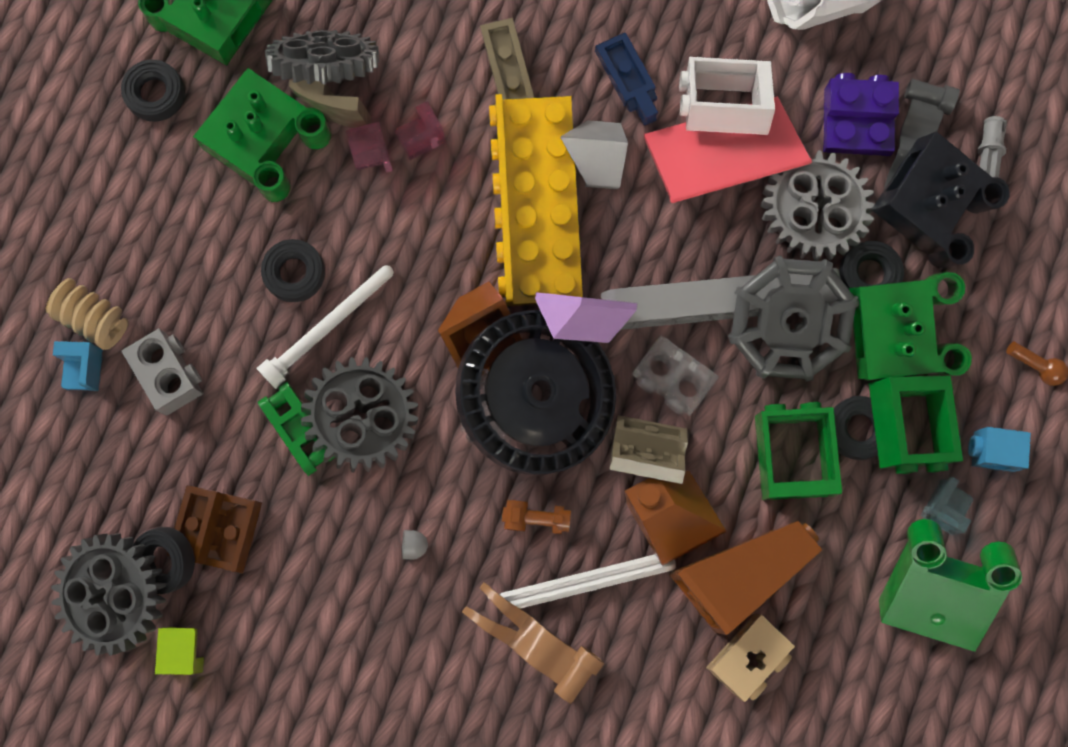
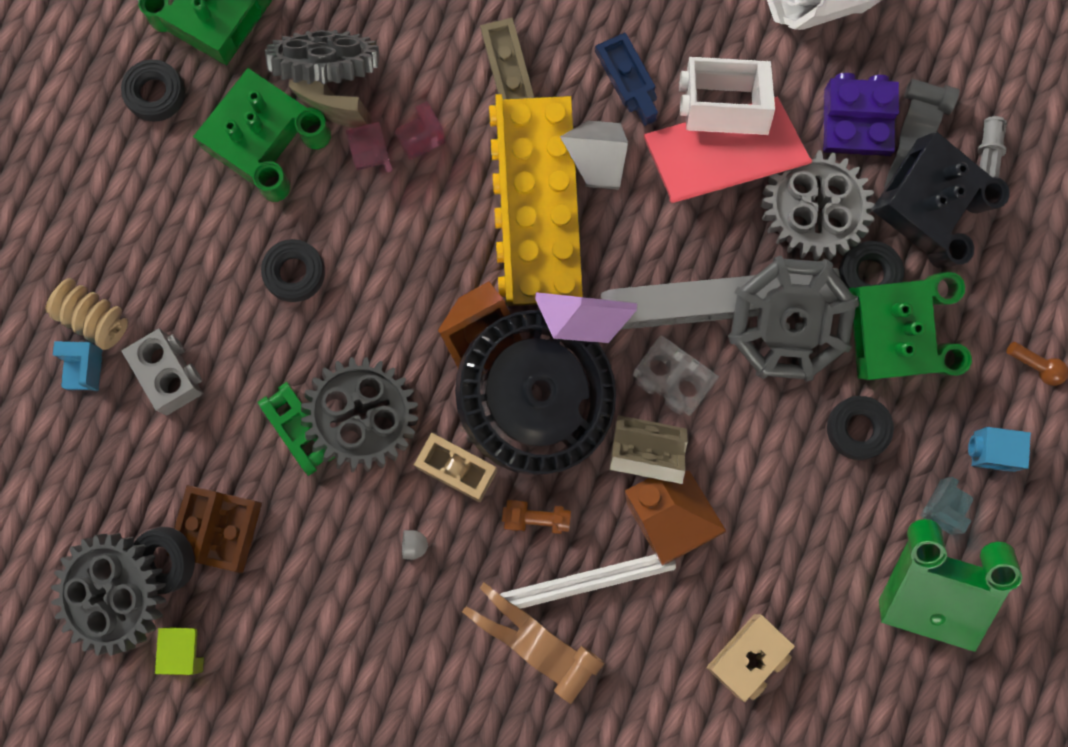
(276, 369): white piece -> none
(455, 467): none -> tan brick
(741, 578): dark orange slope -> none
(808, 412): green window -> none
(890, 424): green window -> none

